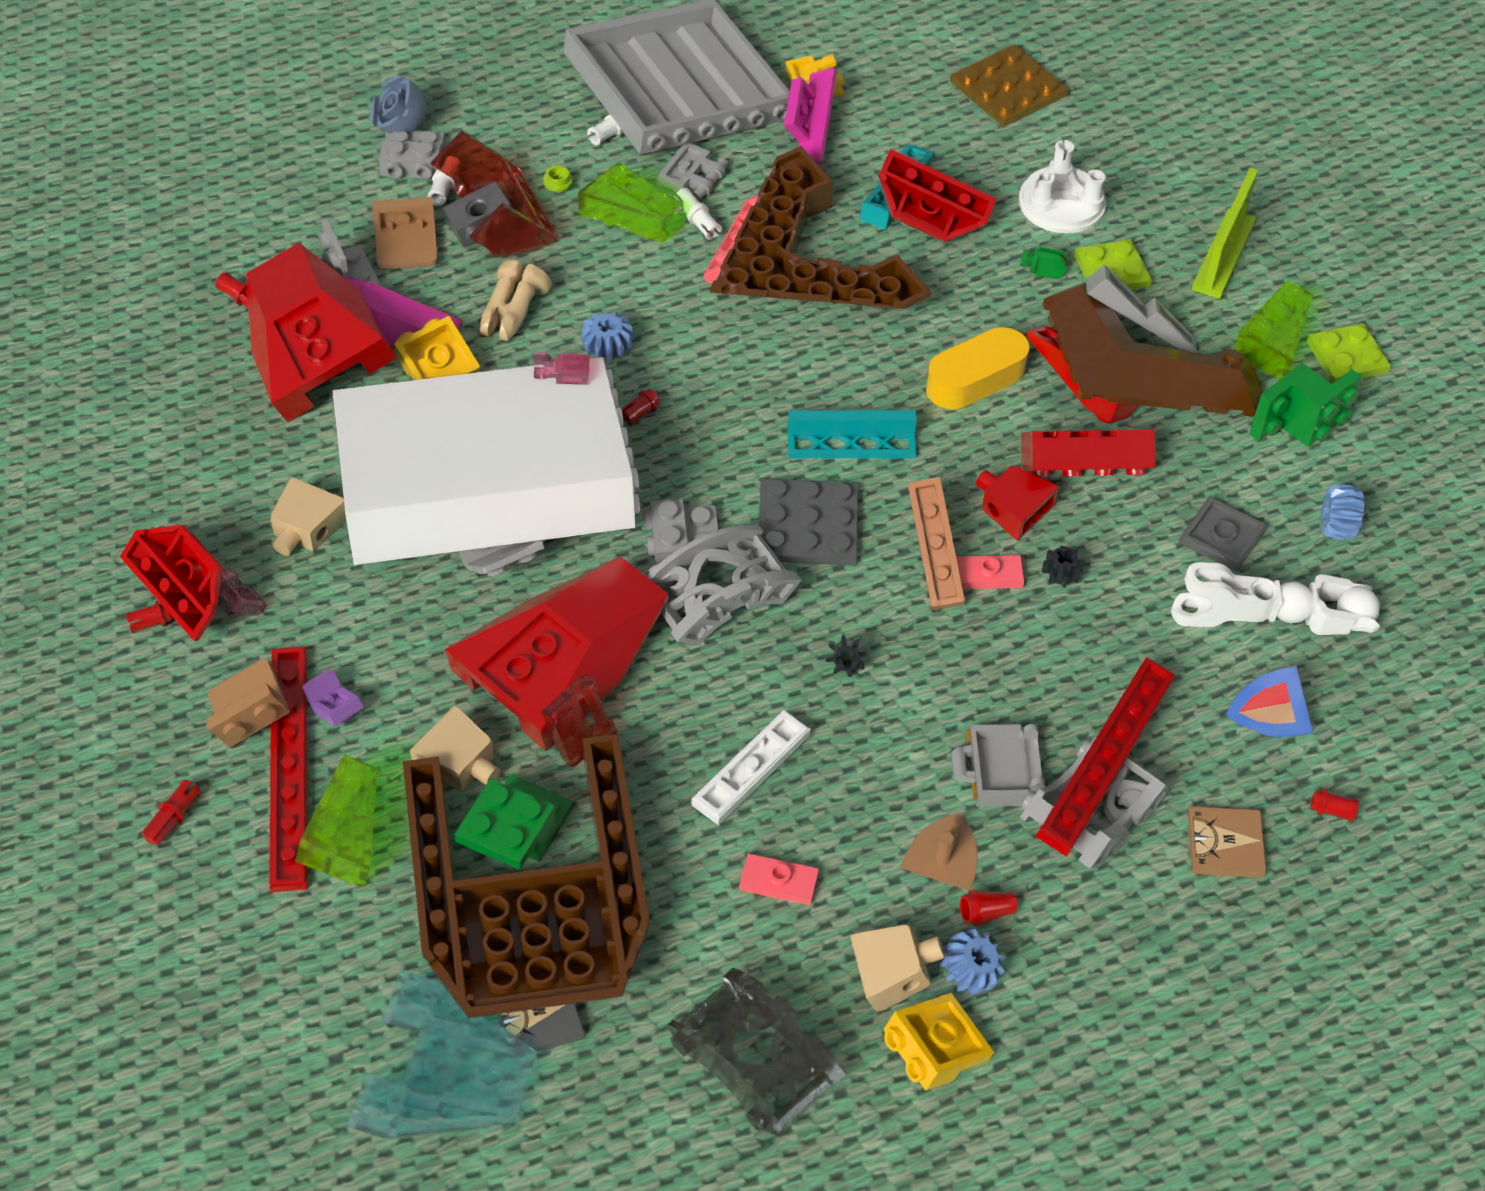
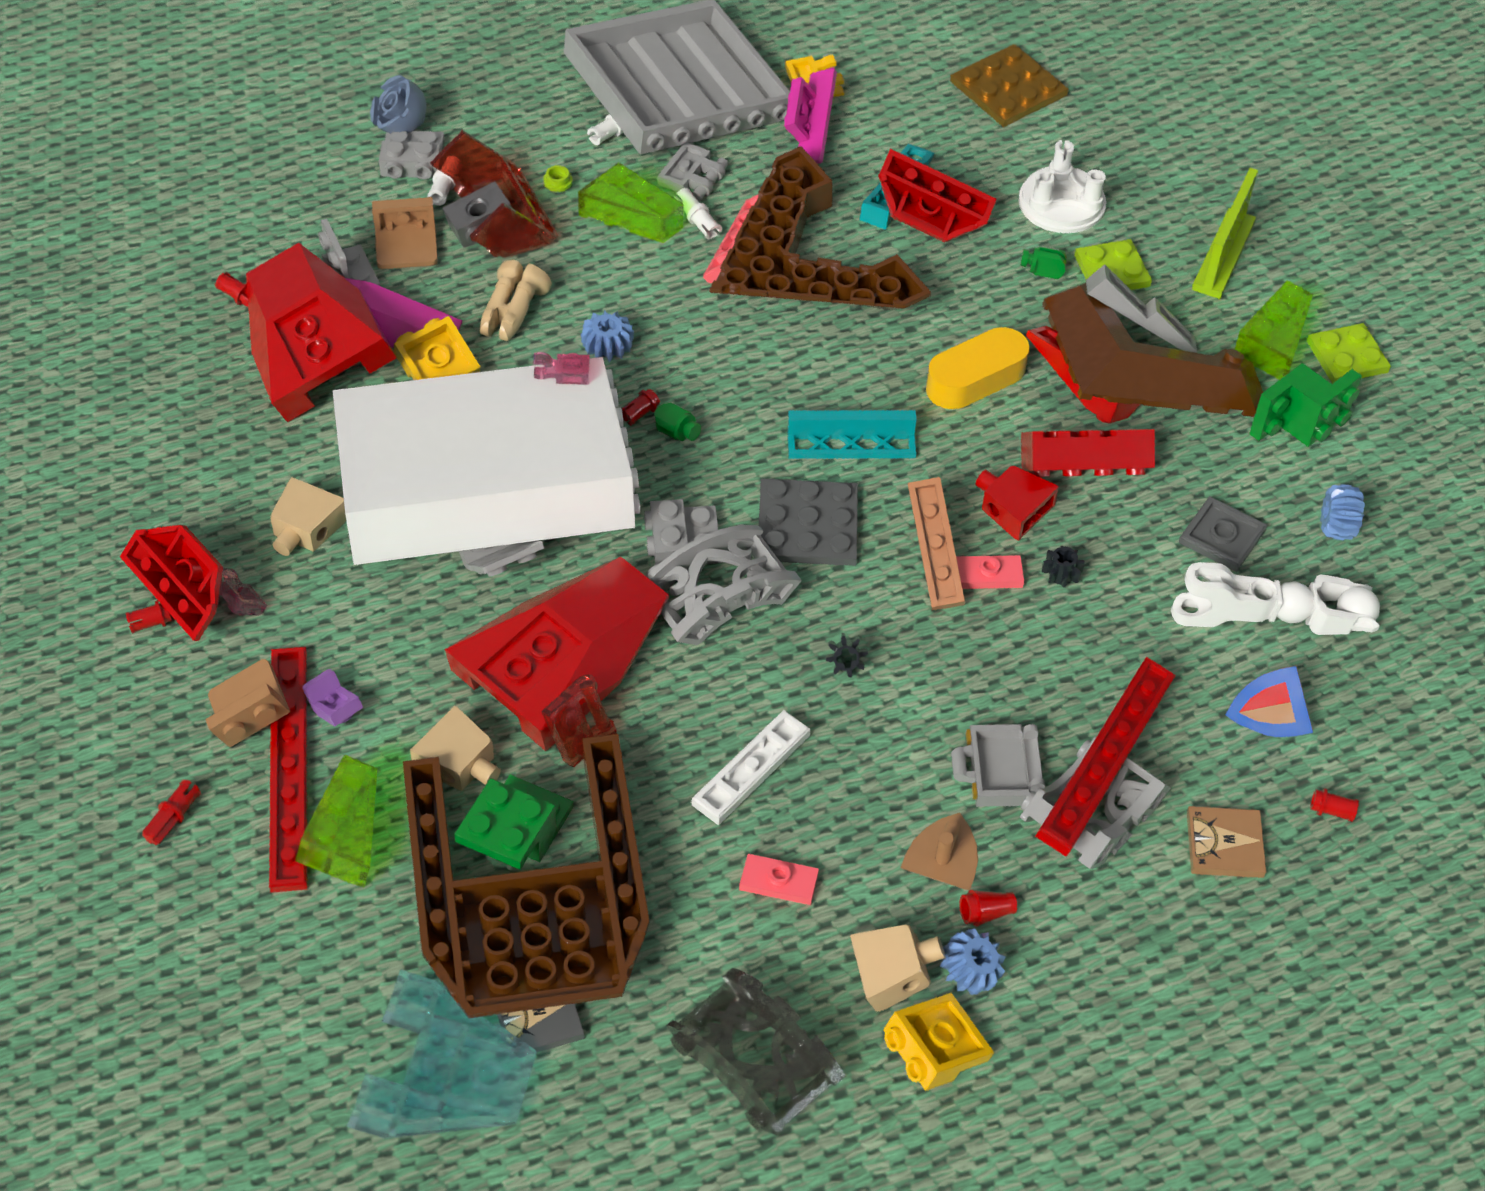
(676, 422): none -> green arm

